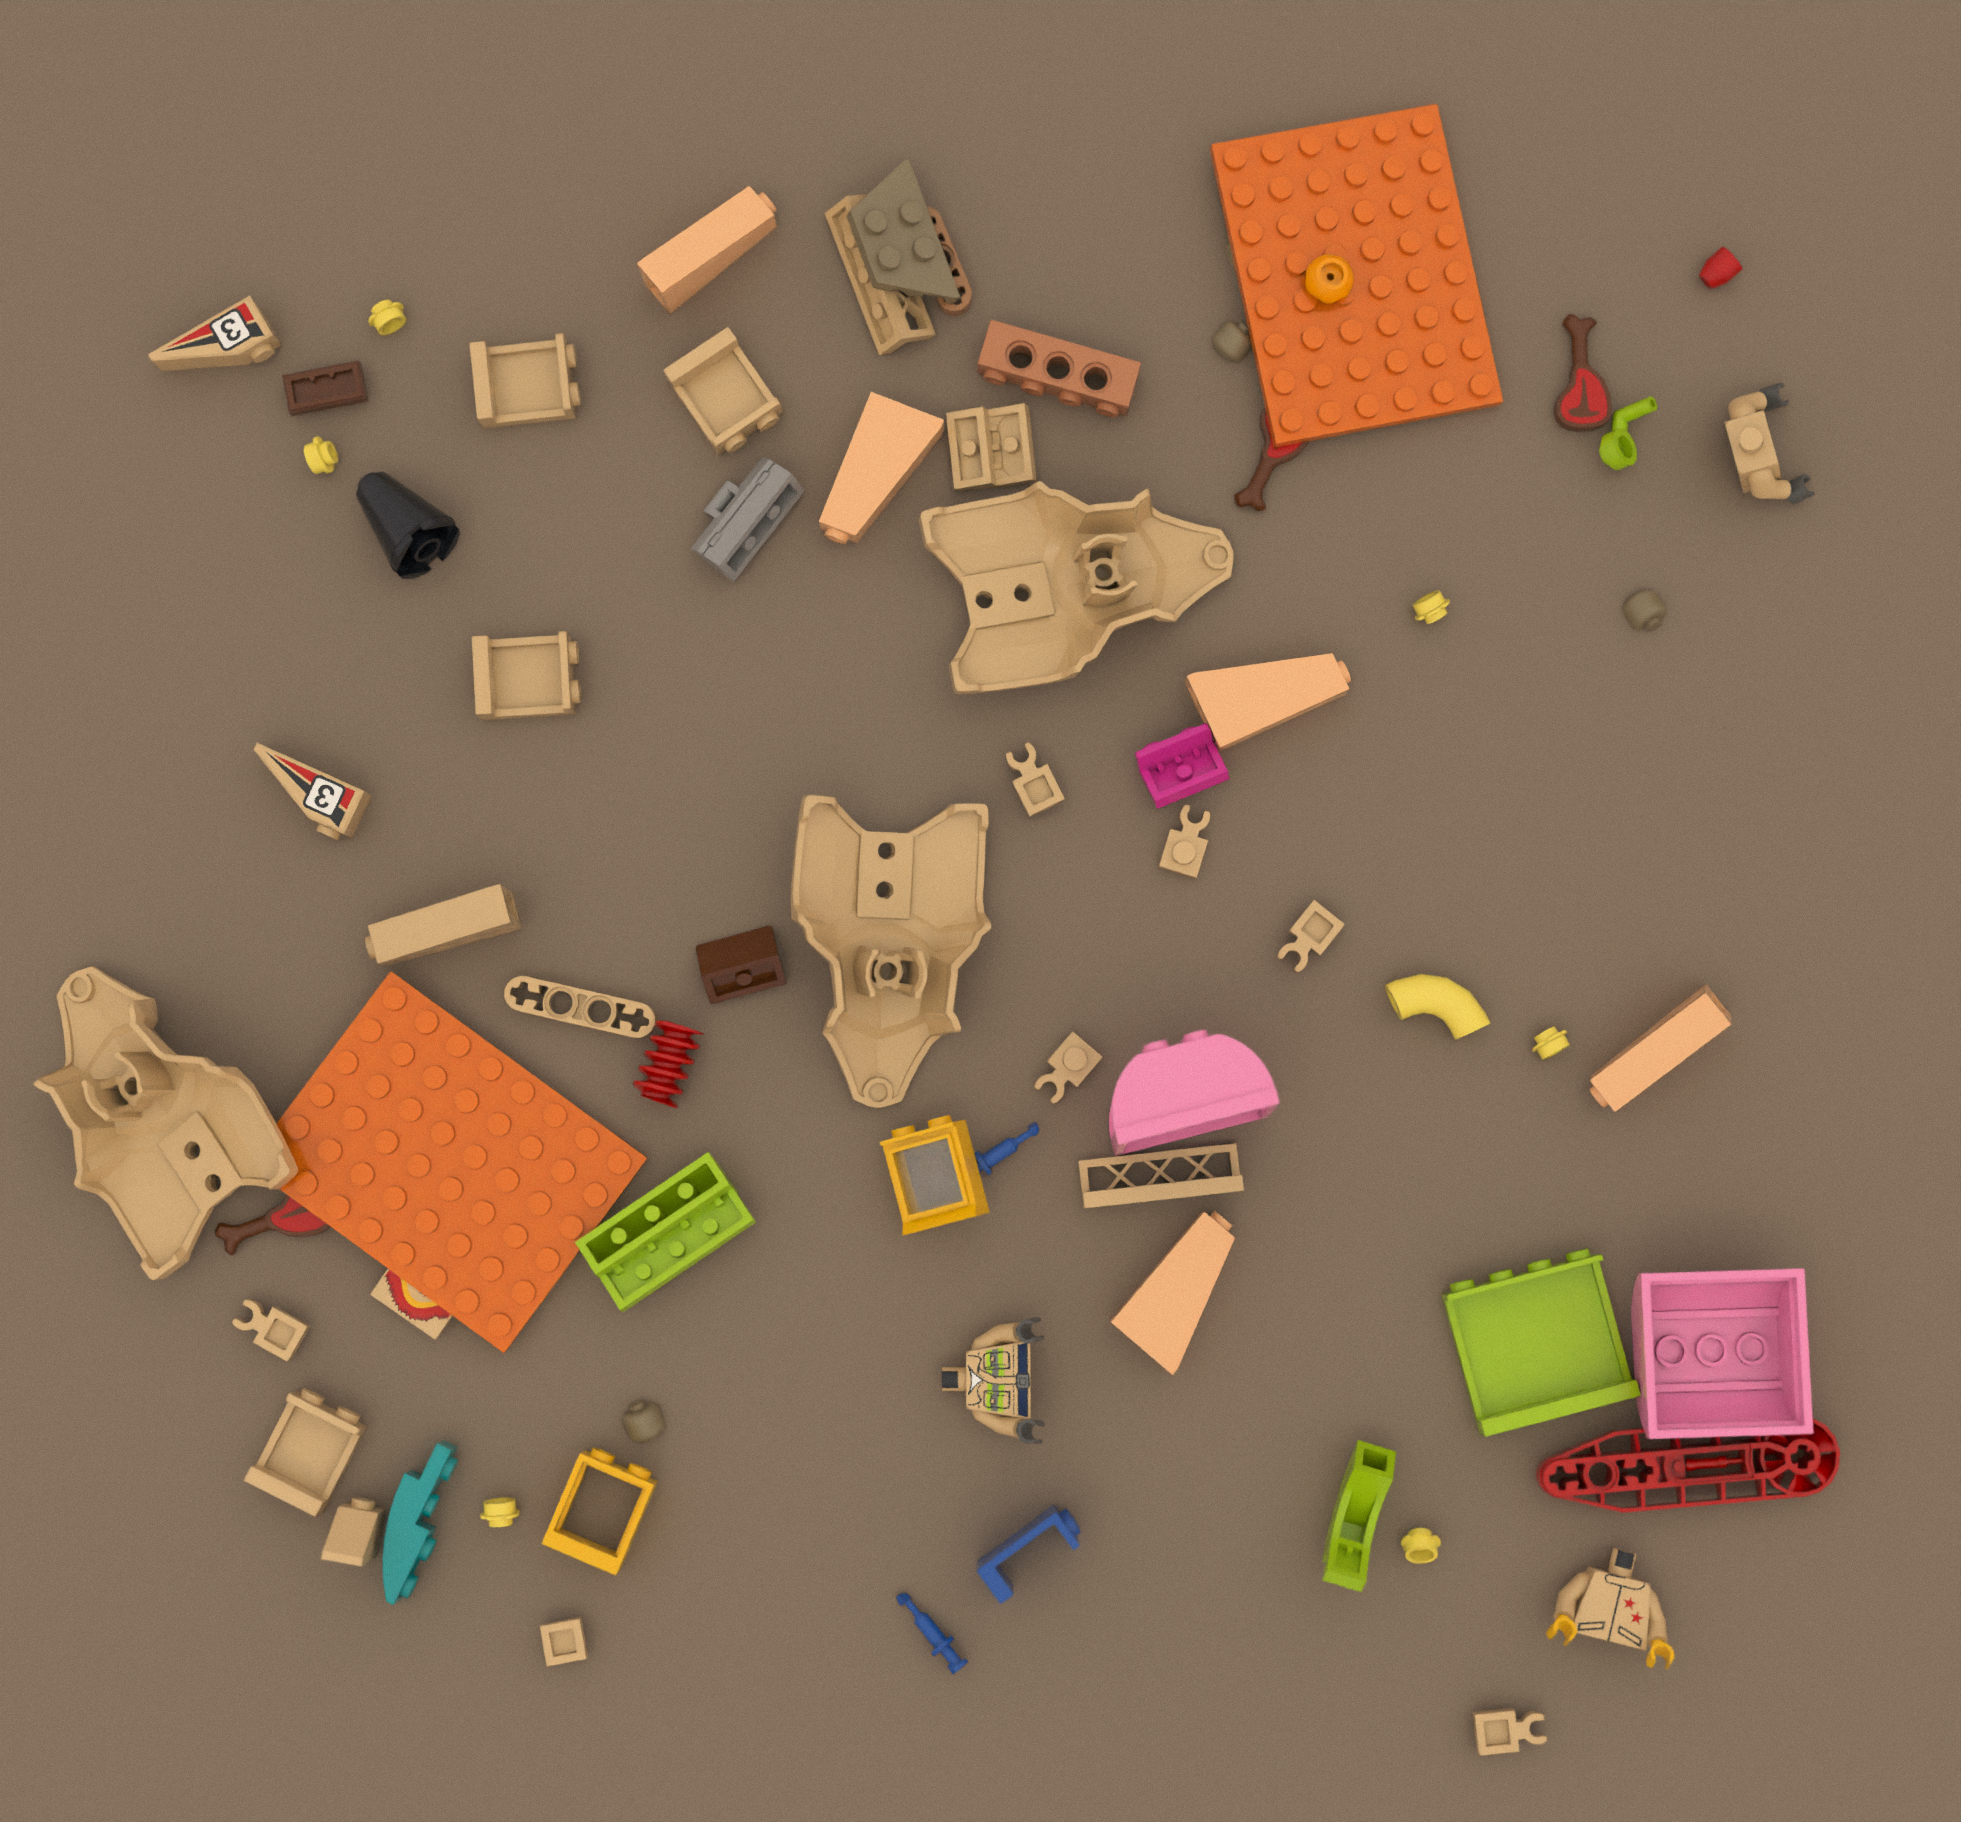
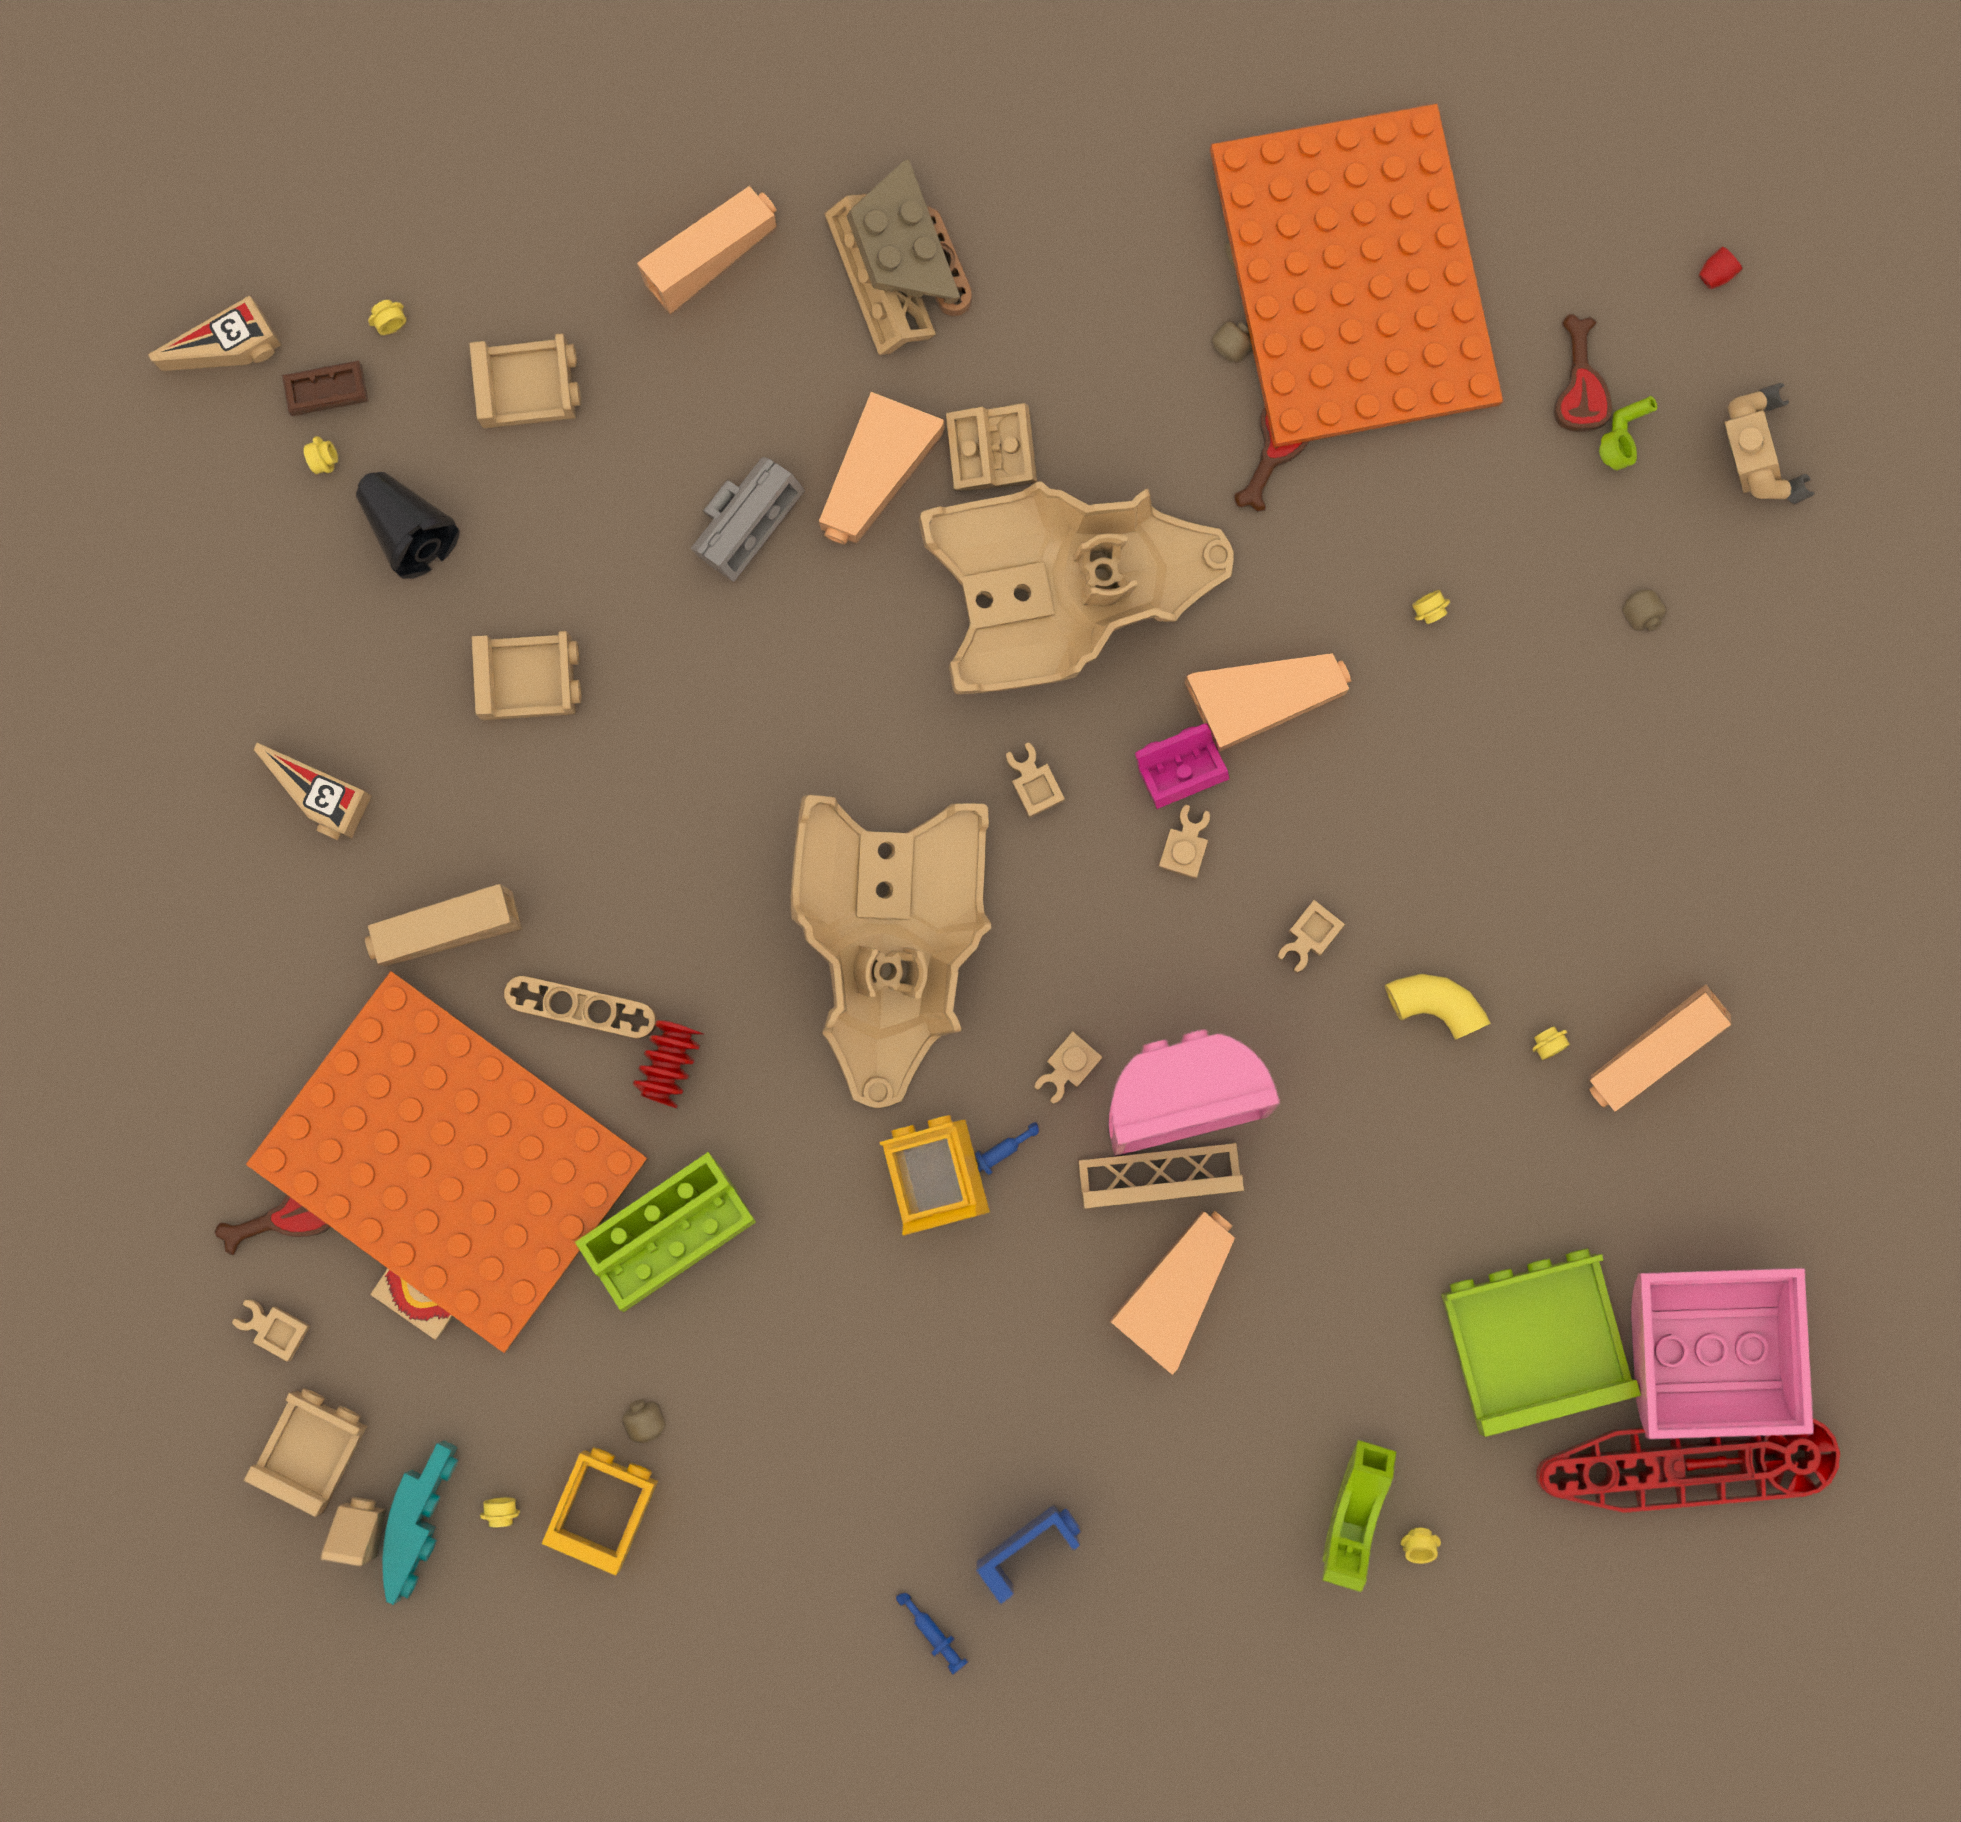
(143, 1112): tan piece -> none
(564, 1641): tan plate -> none
(723, 392): tan panel -> none
(740, 964): reddish brown panel -> none
(999, 1379): torso -> none
(1007, 340): nougat brick -> none
(1329, 290): light orange plate -> none
(1500, 1730): tan plate -> none
(1613, 1609): tan torso -> none

